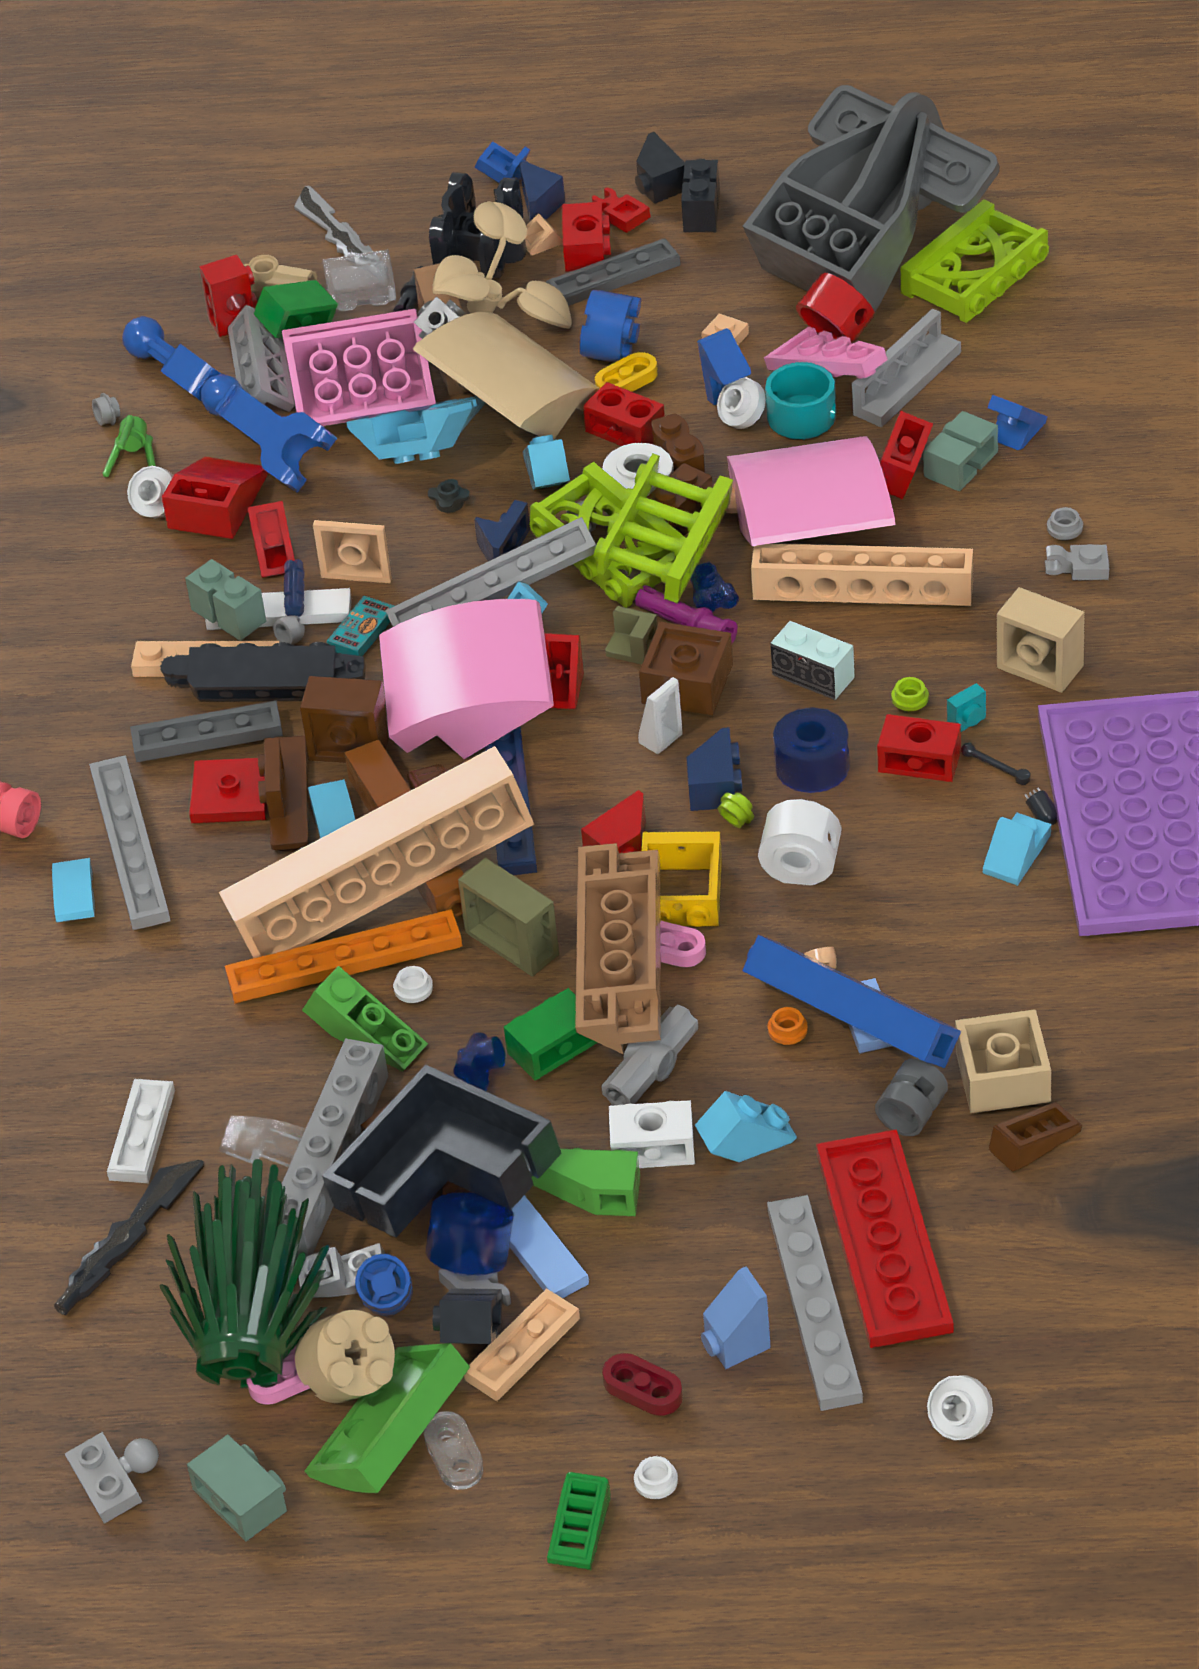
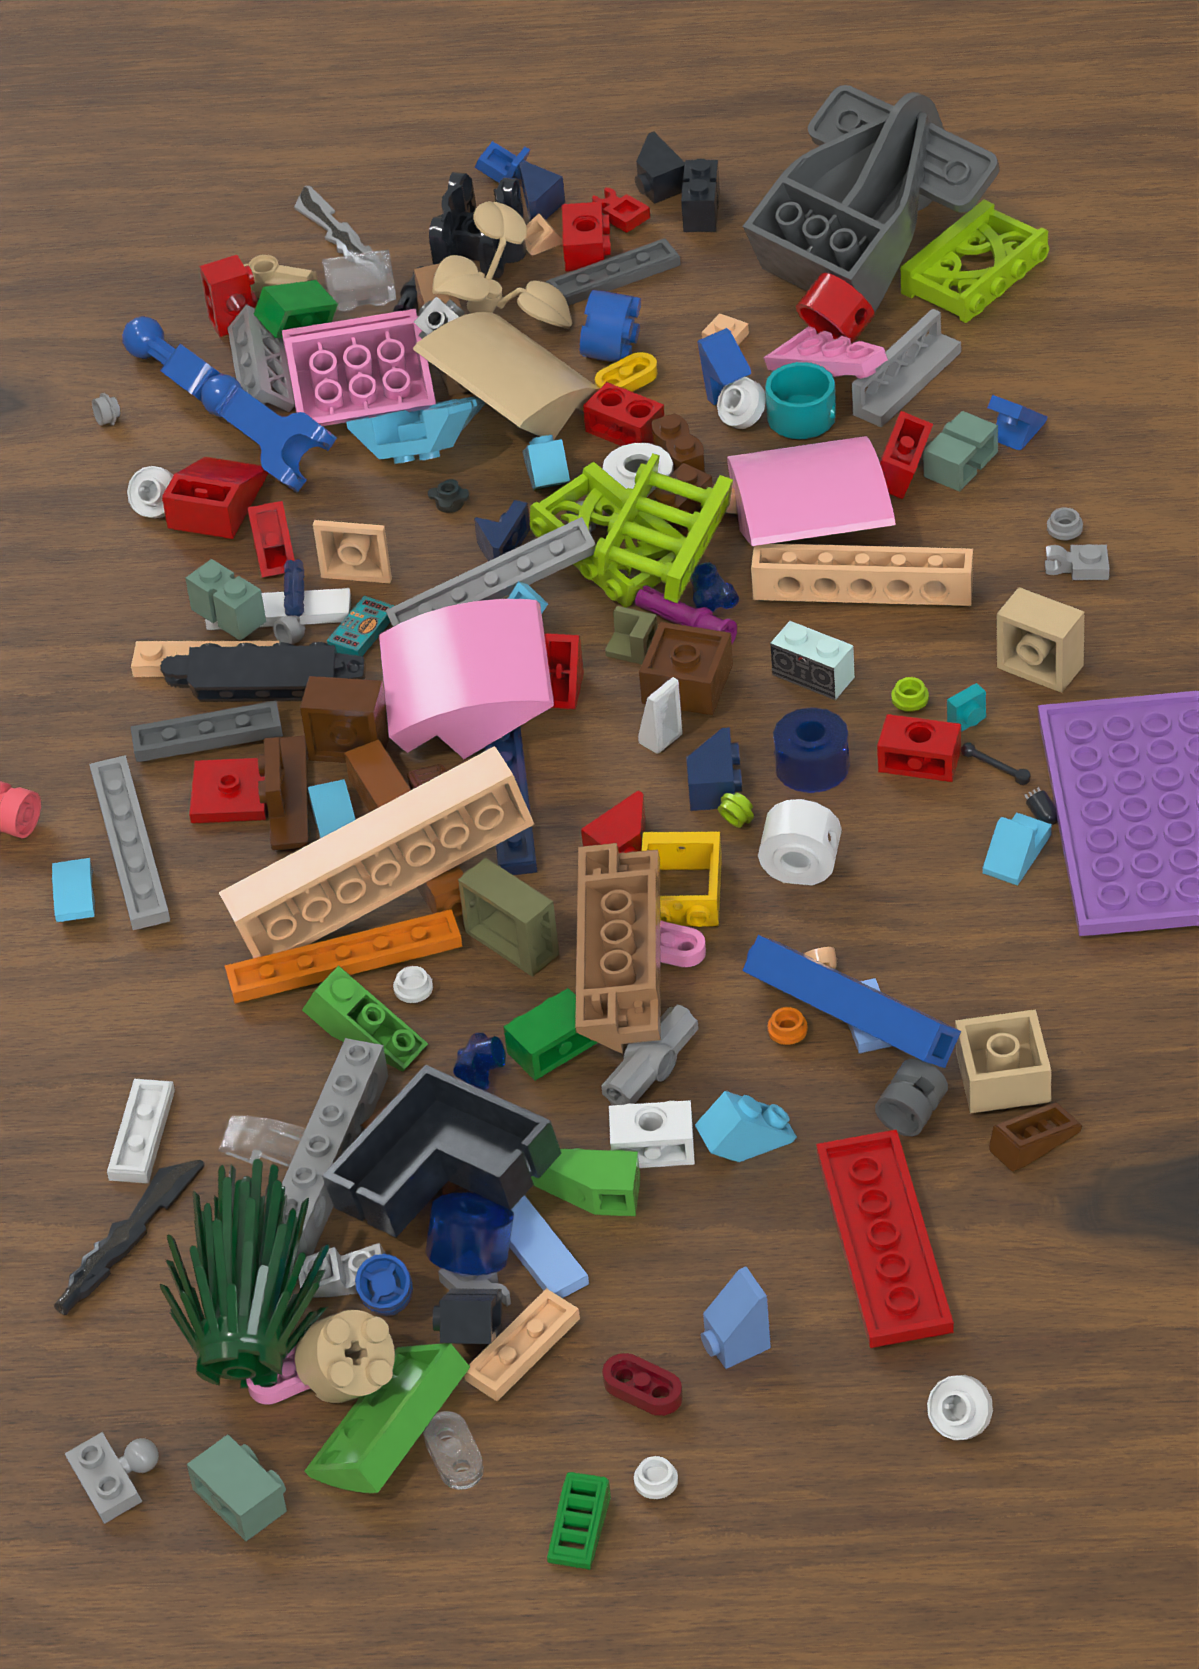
(131, 438): bright green plant -> none
(814, 1303): light grey plate -> none

